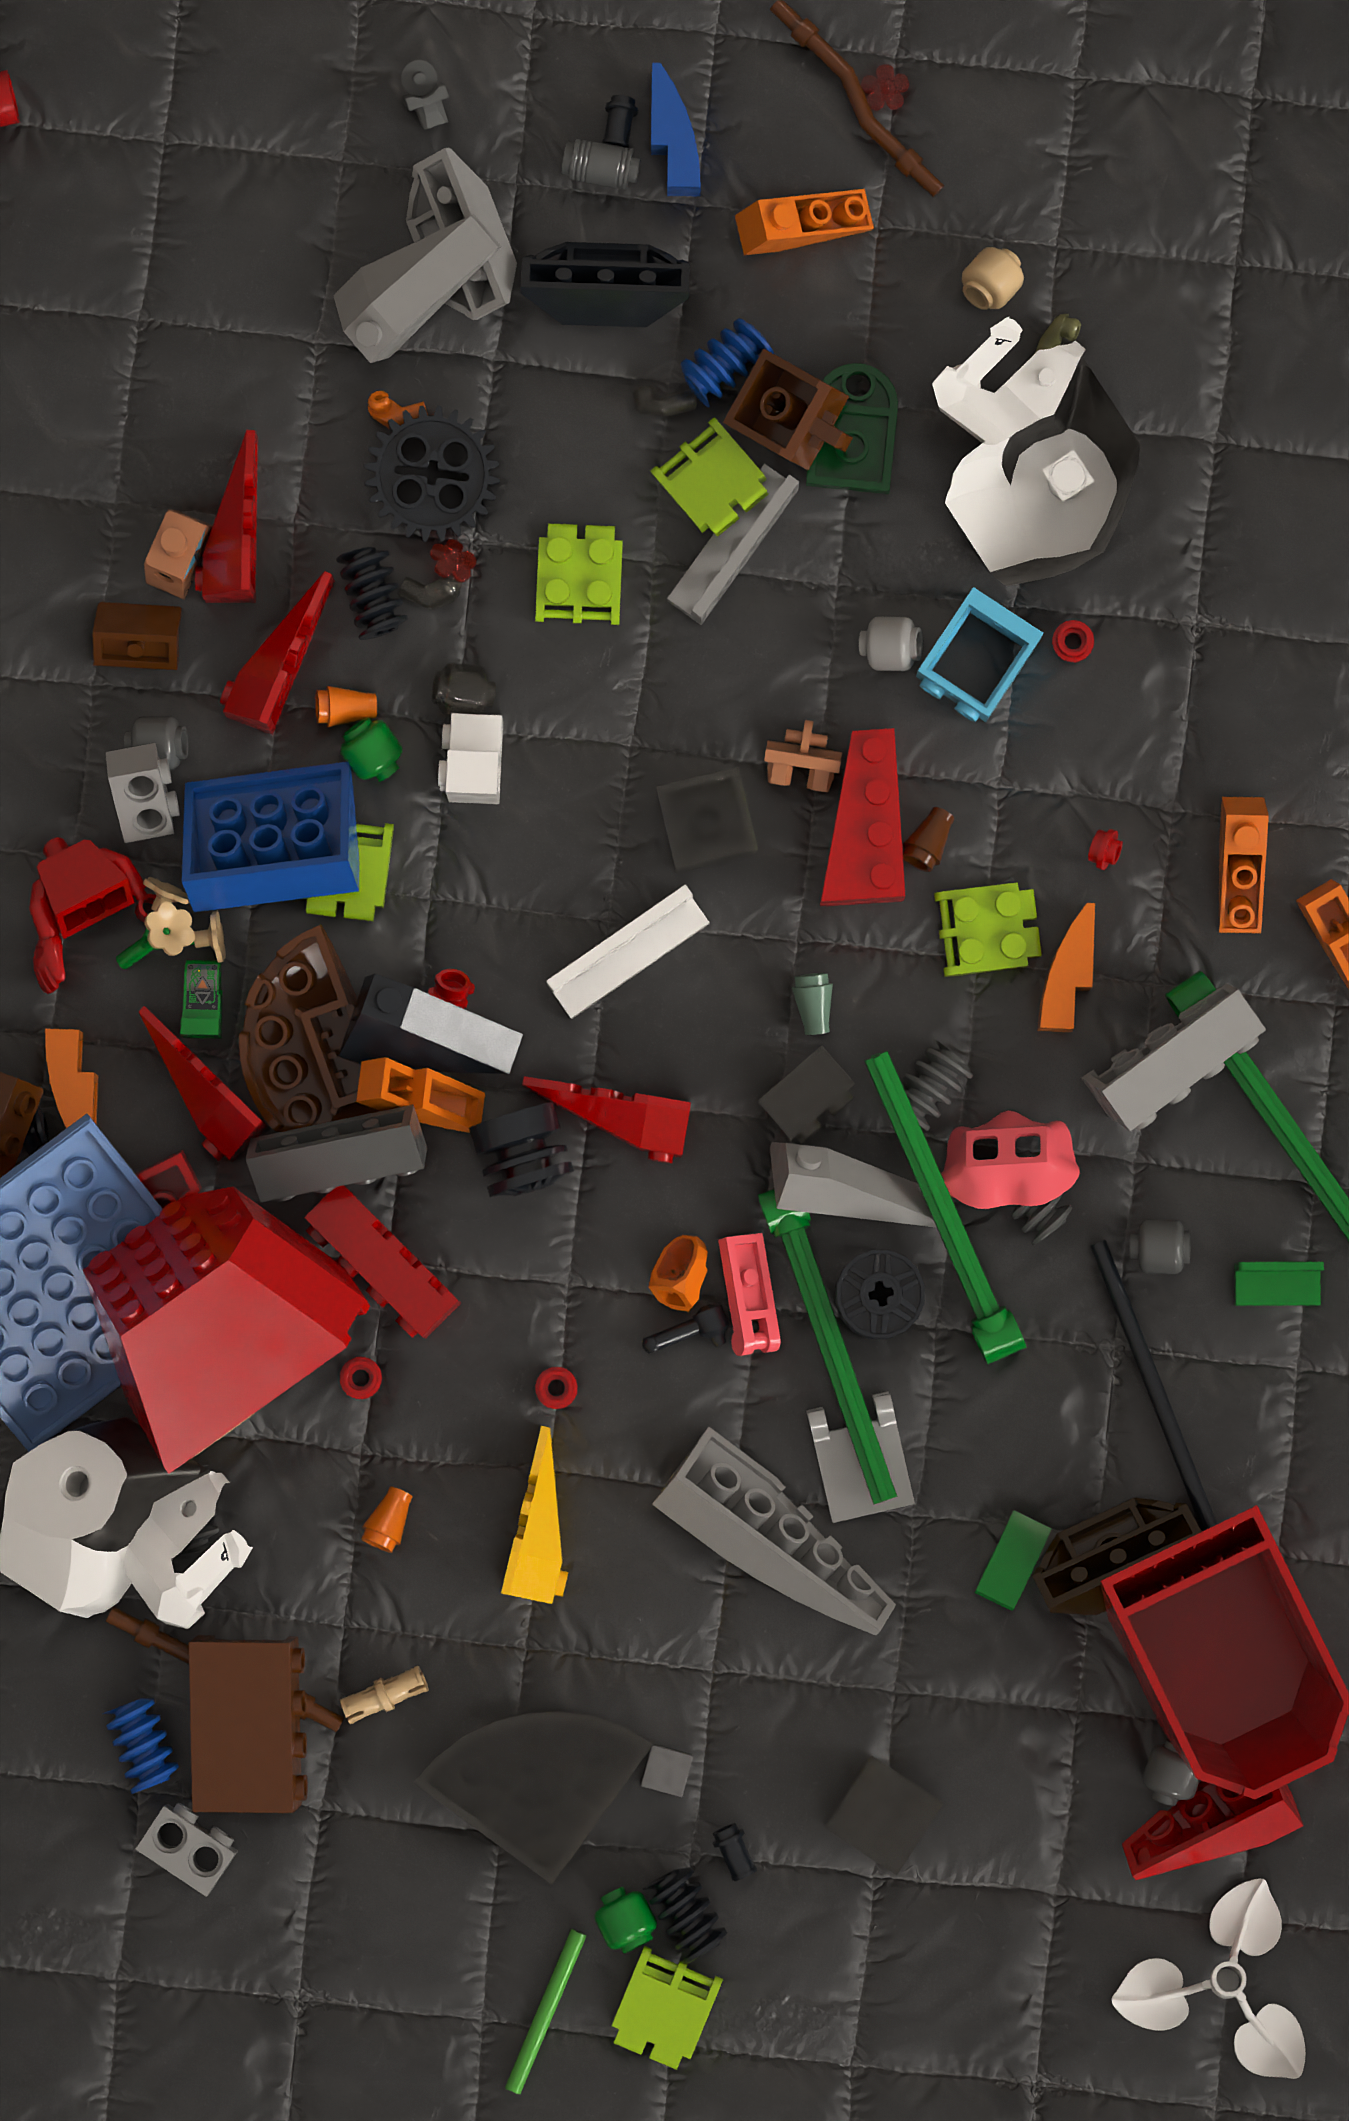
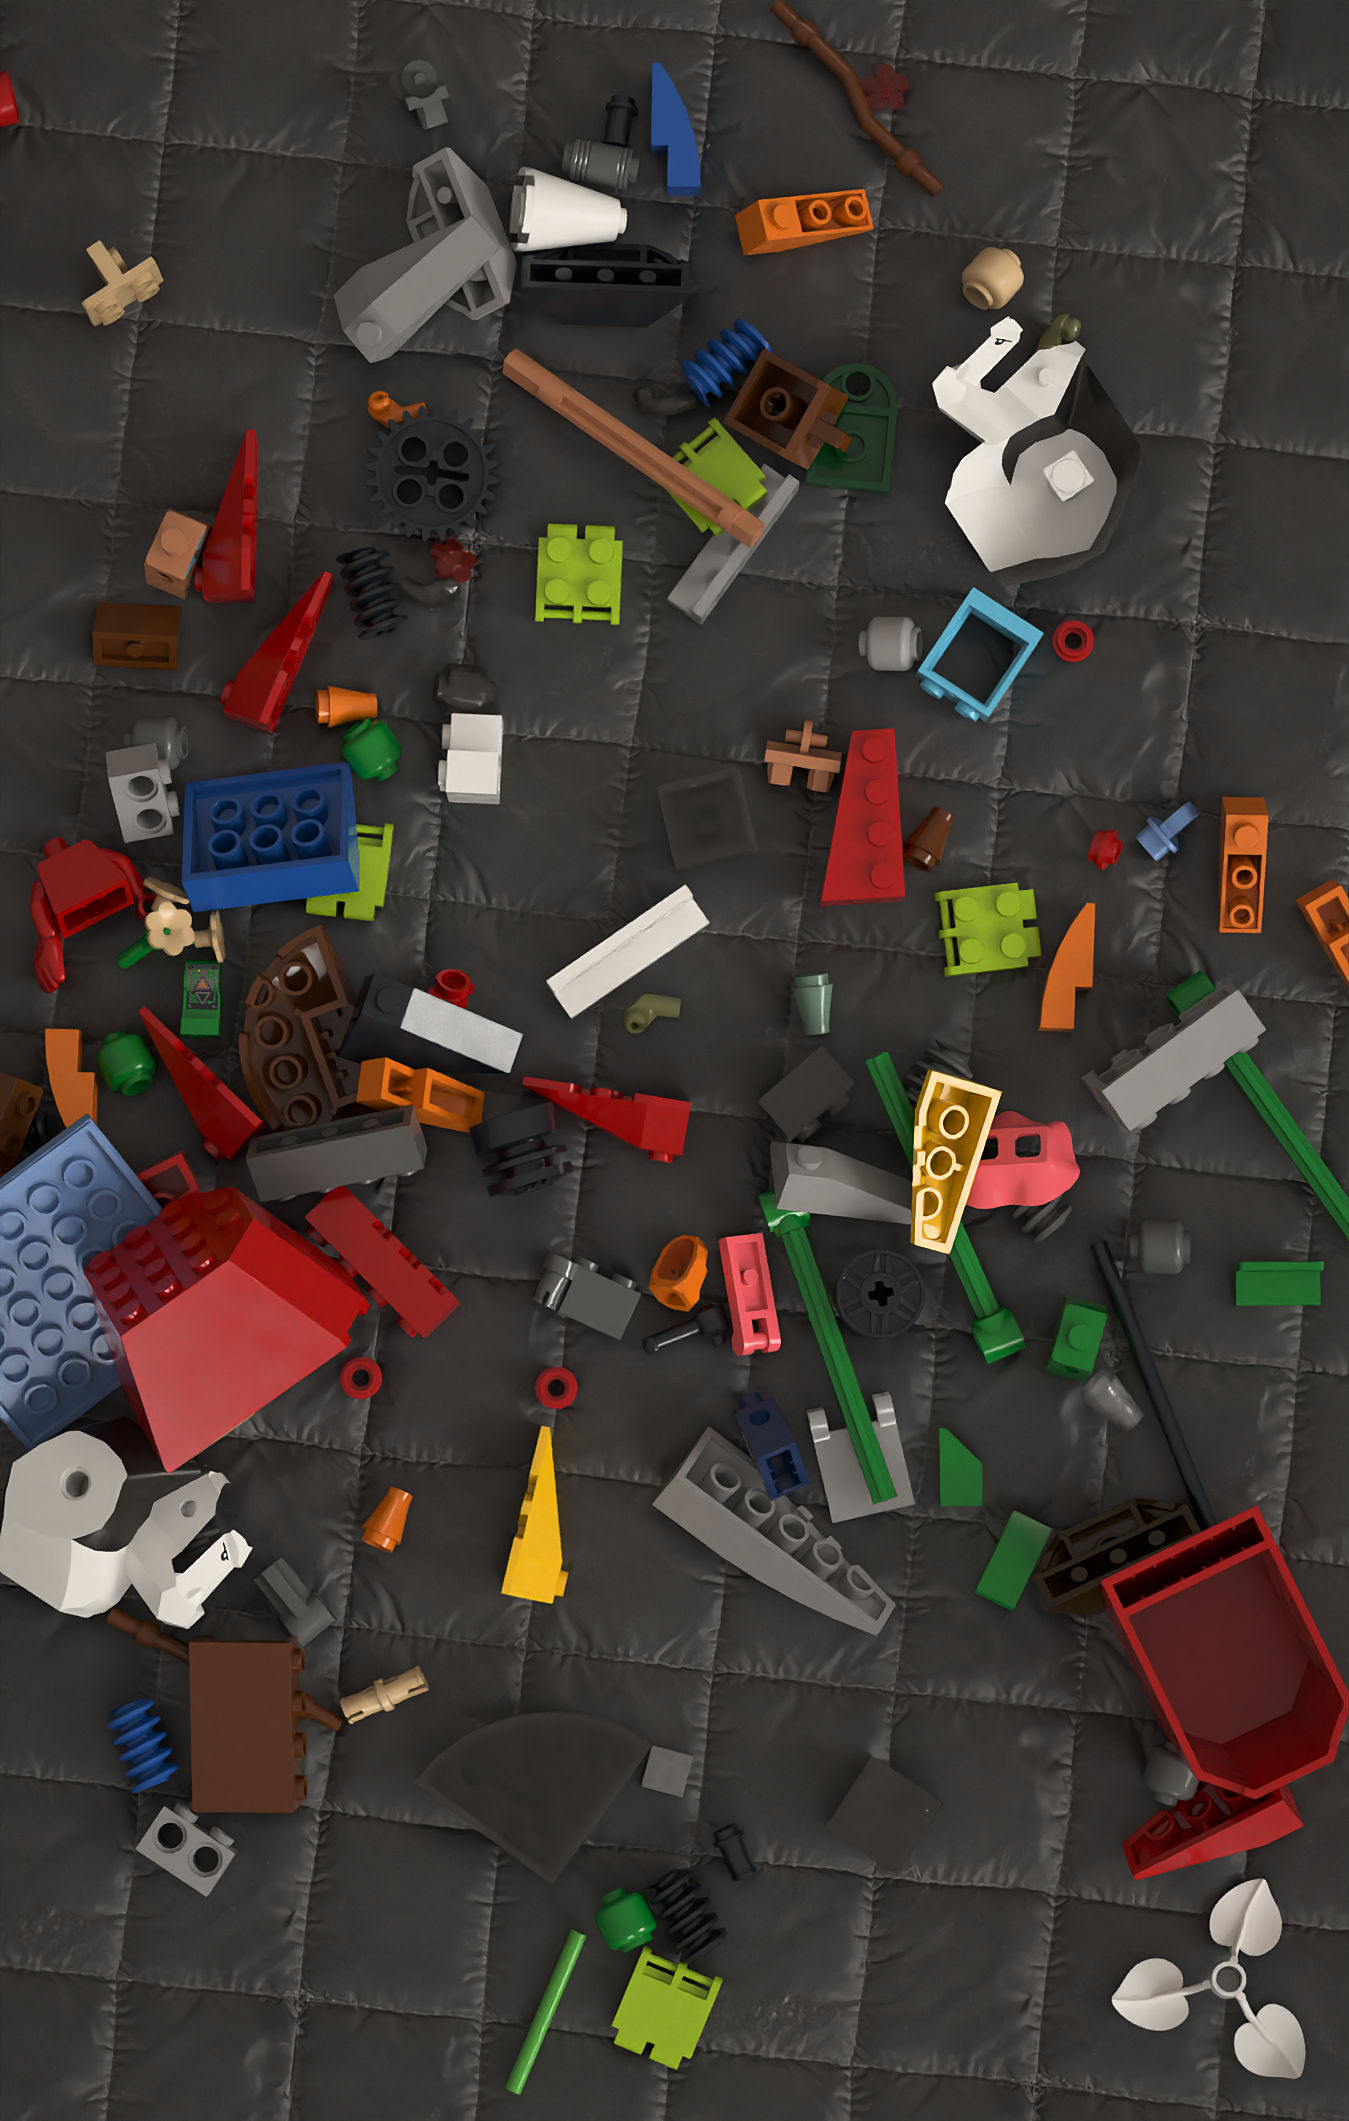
(122, 285): none -> tan bracket
(126, 1063): none -> green head
(300, 1609): none -> dark grey piece
(561, 213): none -> white cone
(587, 1296): none -> dark grey hinge
(633, 448): none -> nougat piece
(647, 1008): none -> olive arm
(766, 1436): none -> dark blue torso
(948, 1144): none -> yellow wedge
(958, 1473): none -> green tile
(1076, 1339): none -> green torso
(1111, 1399): none -> clear cone
(1160, 836): none -> medium blue piece

